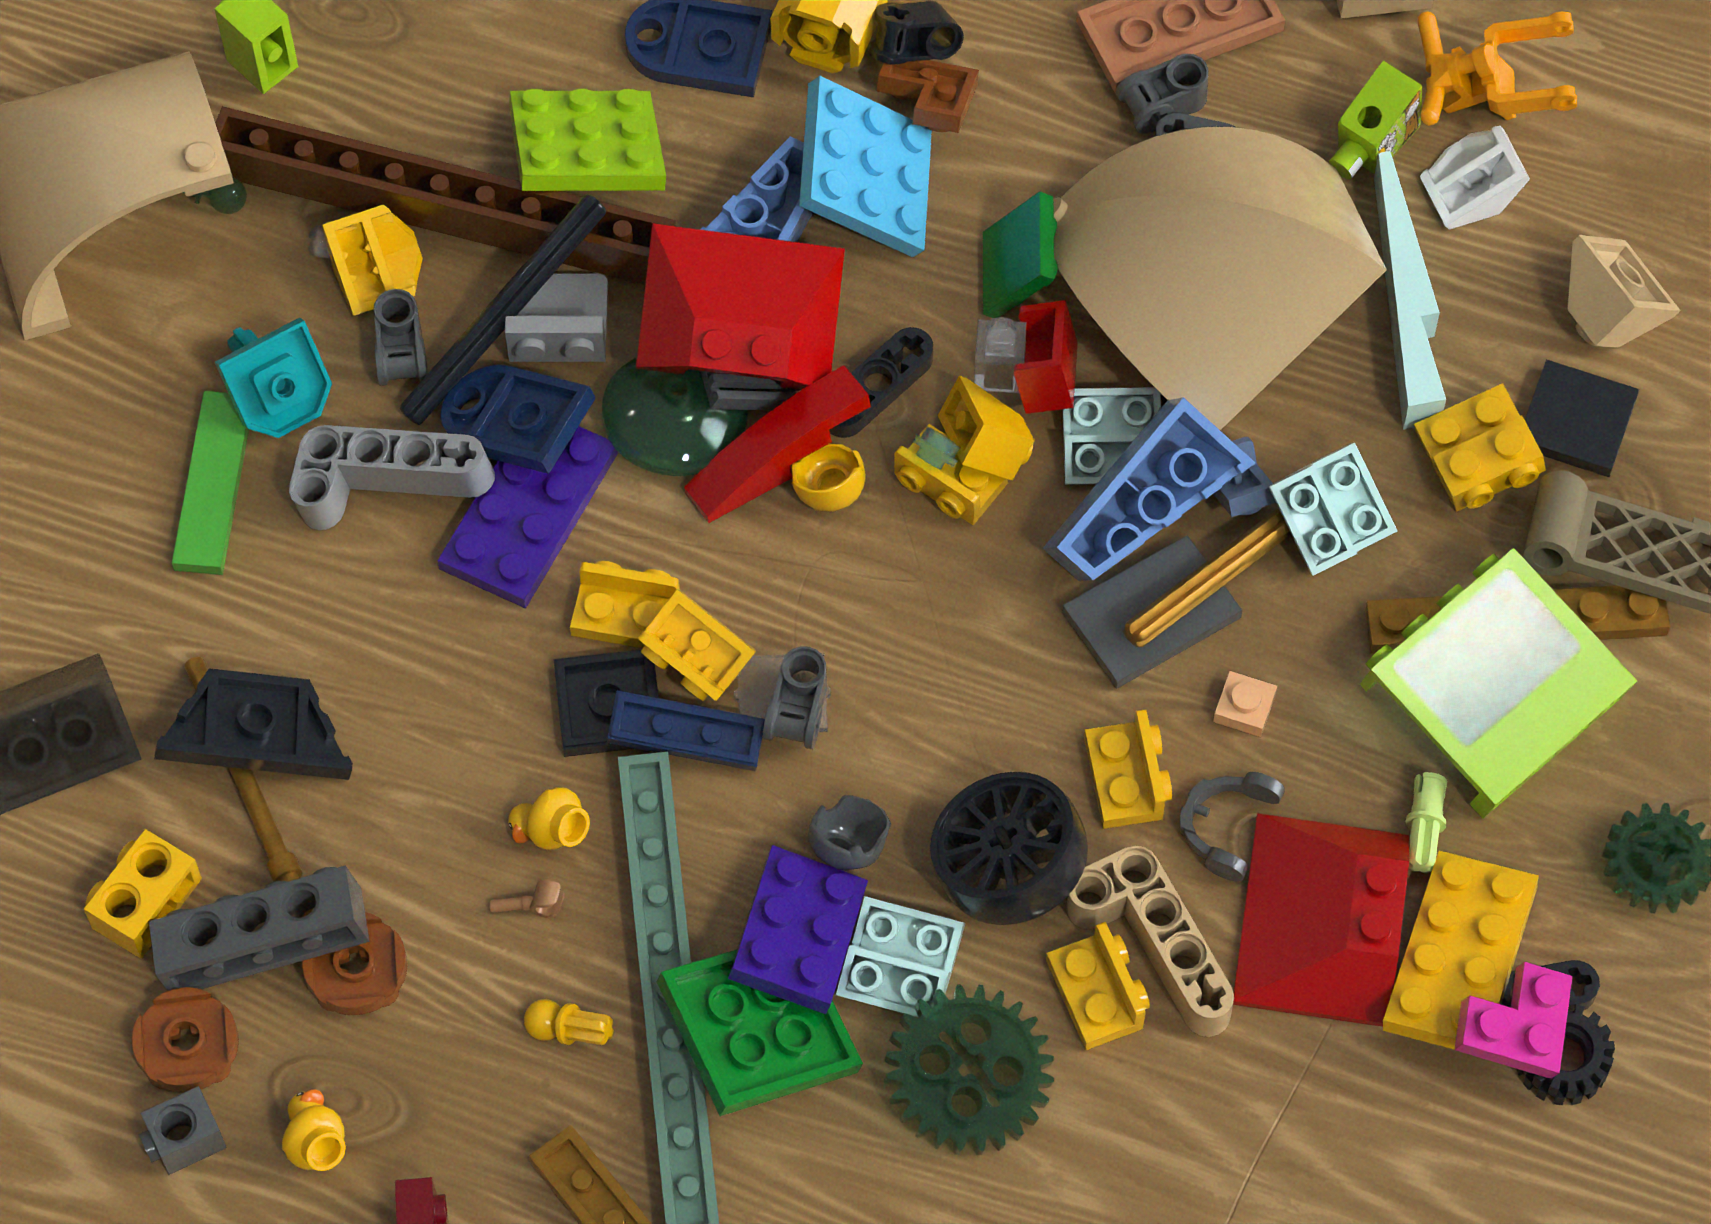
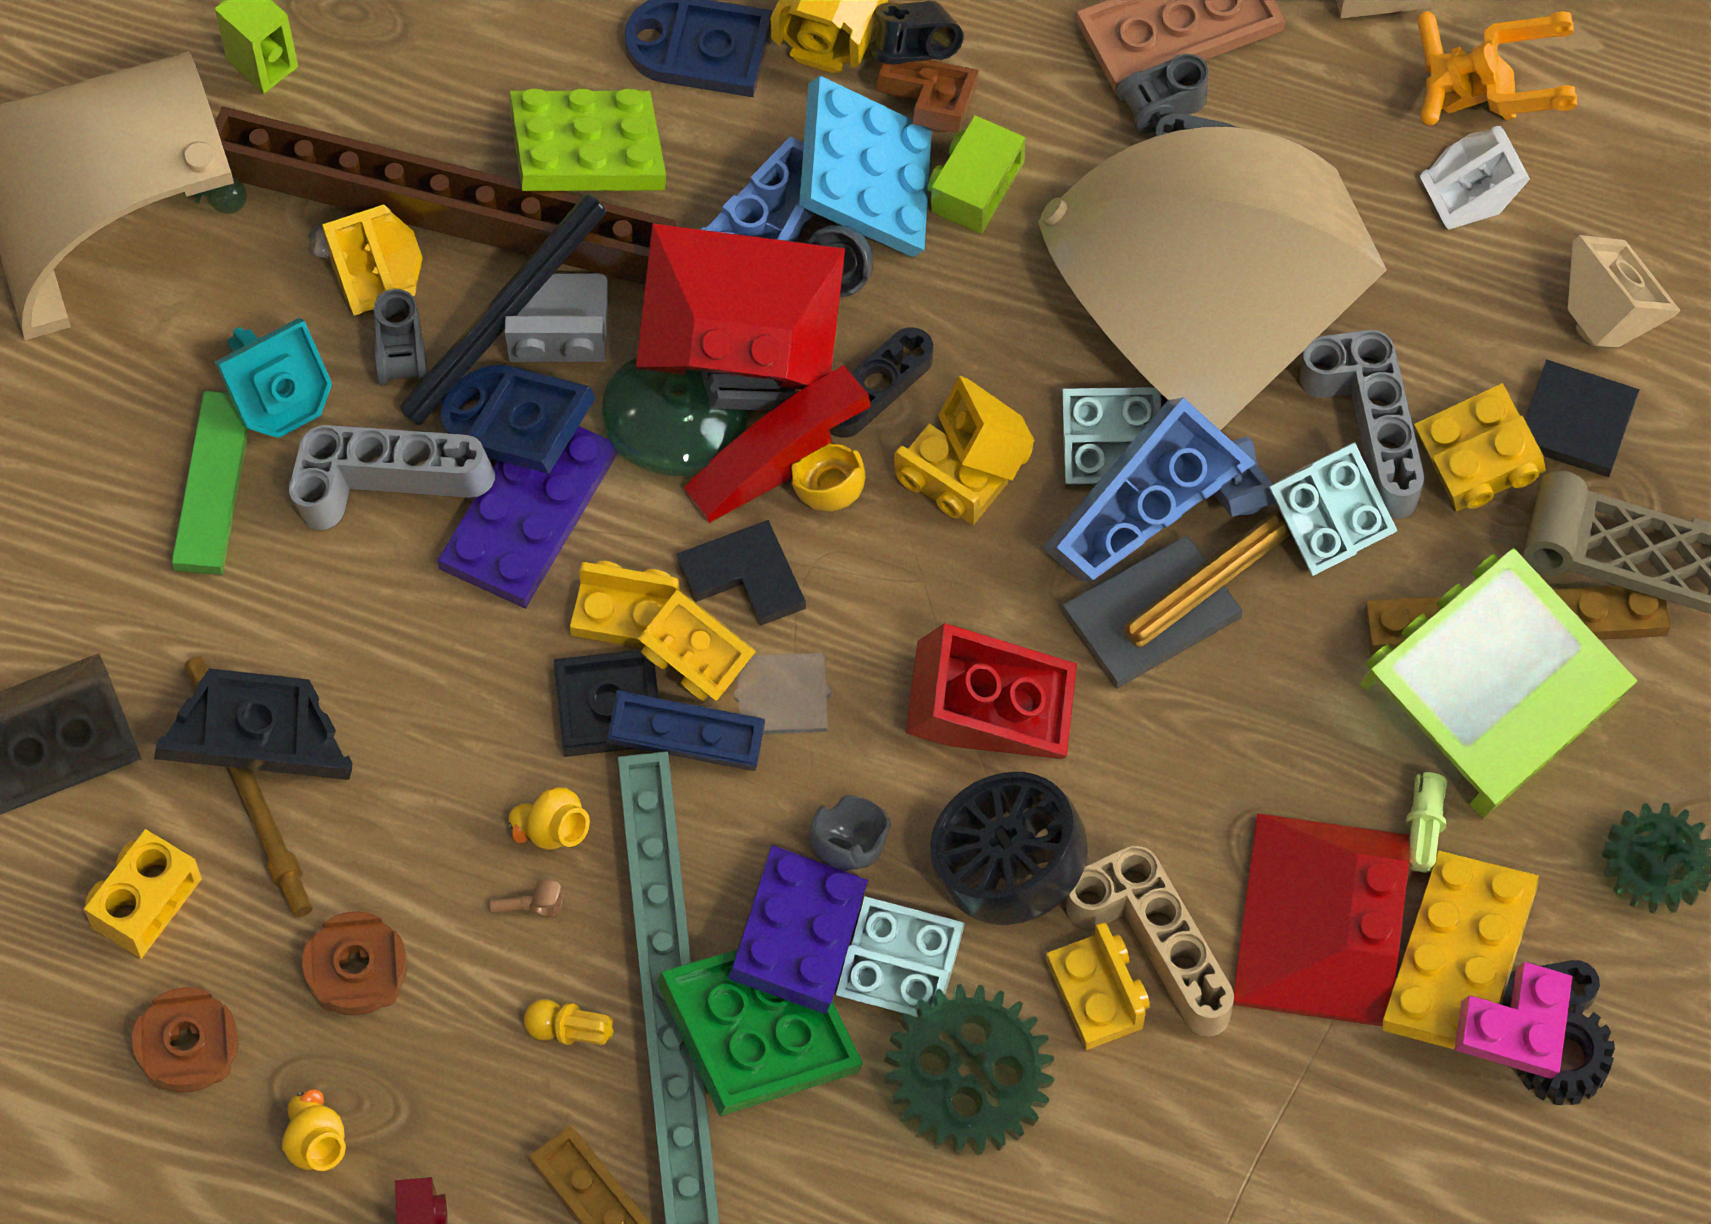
(185, 1109): dark grey brick -> none
(282, 940): dark grey brick -> none
(746, 559): none -> black tile
(796, 706): dark grey piece -> none
(857, 255): none -> dark grey hair
(936, 448): clear light blue plate -> none
(976, 174): none -> lime brick
(990, 695): none -> red slope
(998, 349): clear brick -> none
(1019, 255): green tile -> none
(1050, 362): red panel -> none
(1127, 772): yellow bracket -> none
(1245, 703): light nougat plate -> none
(1253, 785): dark grey piece -> none
(1375, 423): none -> light grey beam
(1377, 120): lime torso -> none
(1410, 300): light aqua slope -> none

